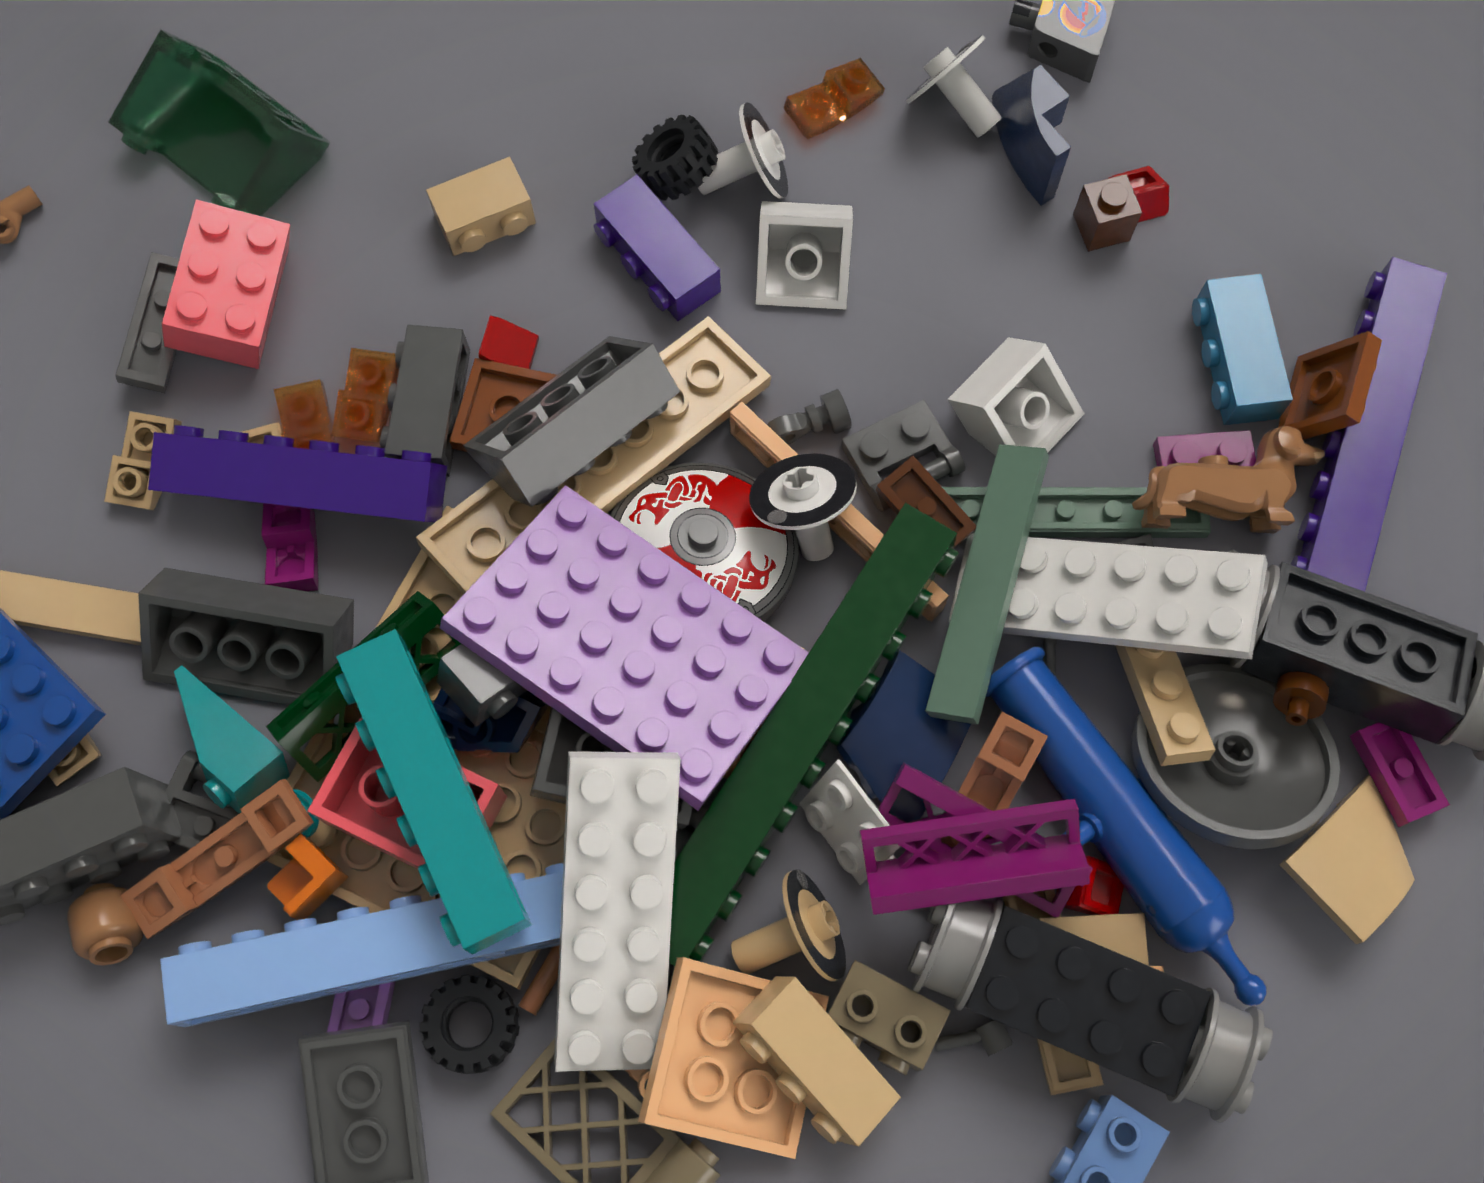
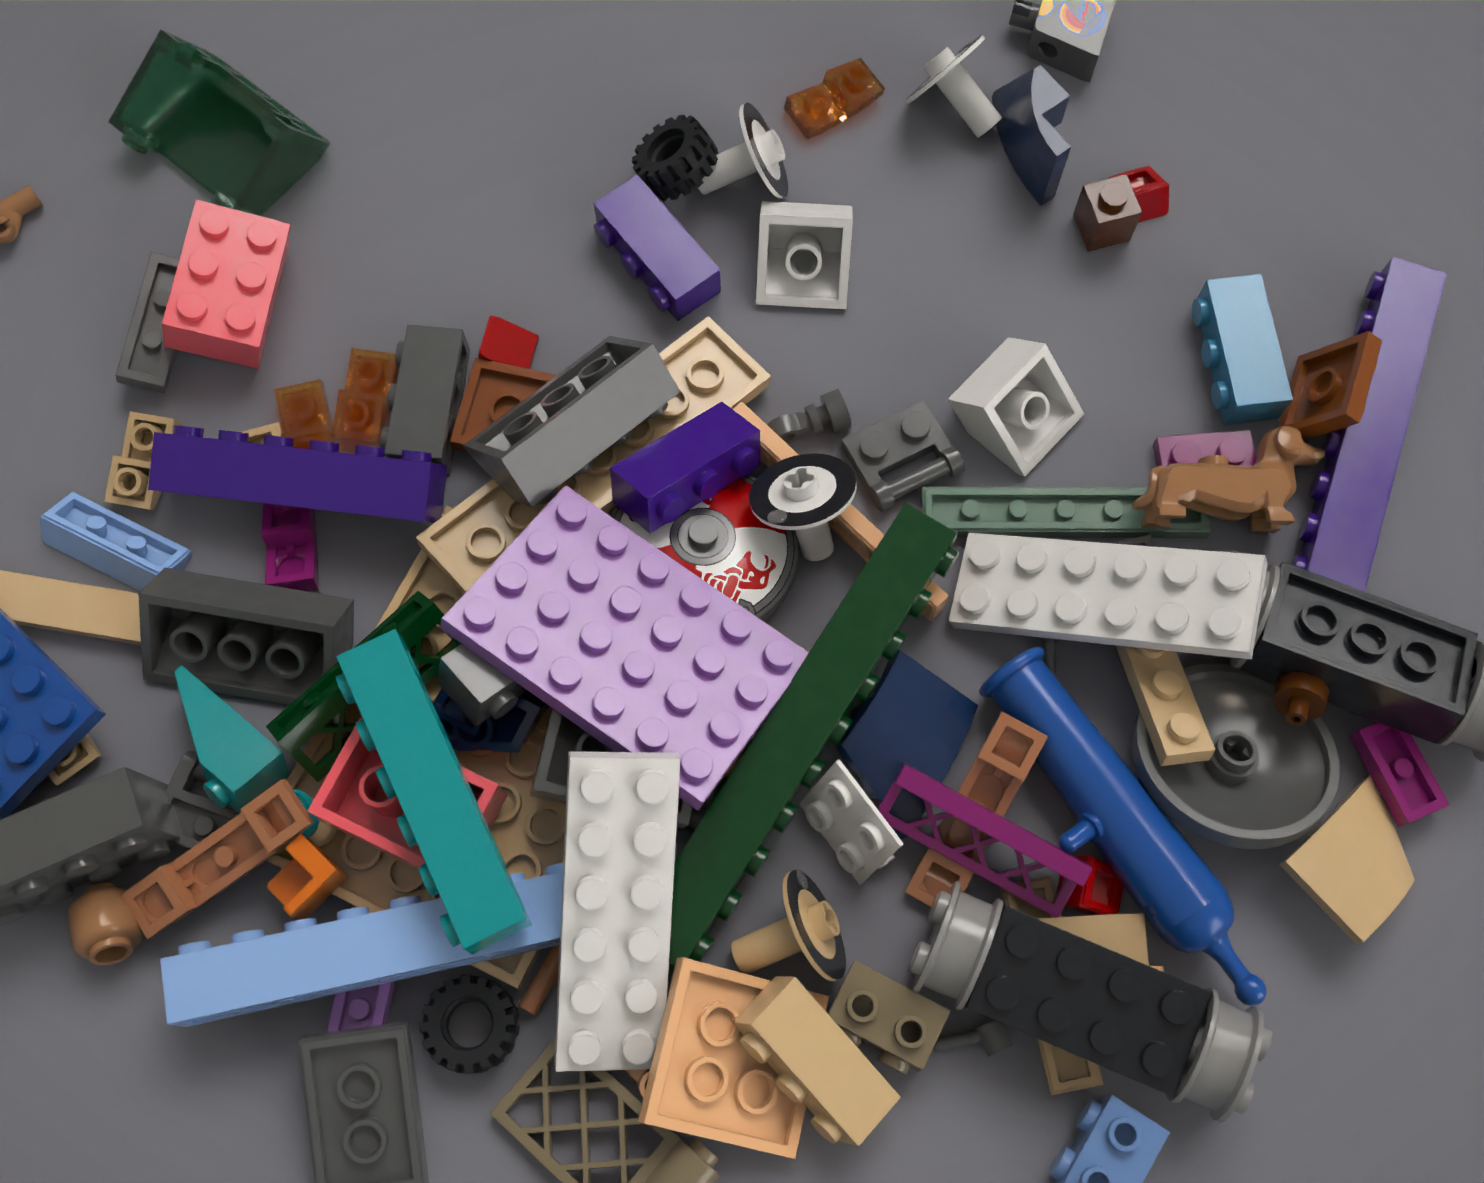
(109, 541): none -> light blue slope
(482, 206): tan brick -> none
(685, 467): none -> dark purple brick
(919, 489): reddish brown plate -> none
(974, 867): magenta fence -> none
(987, 584): sand green tile -> none

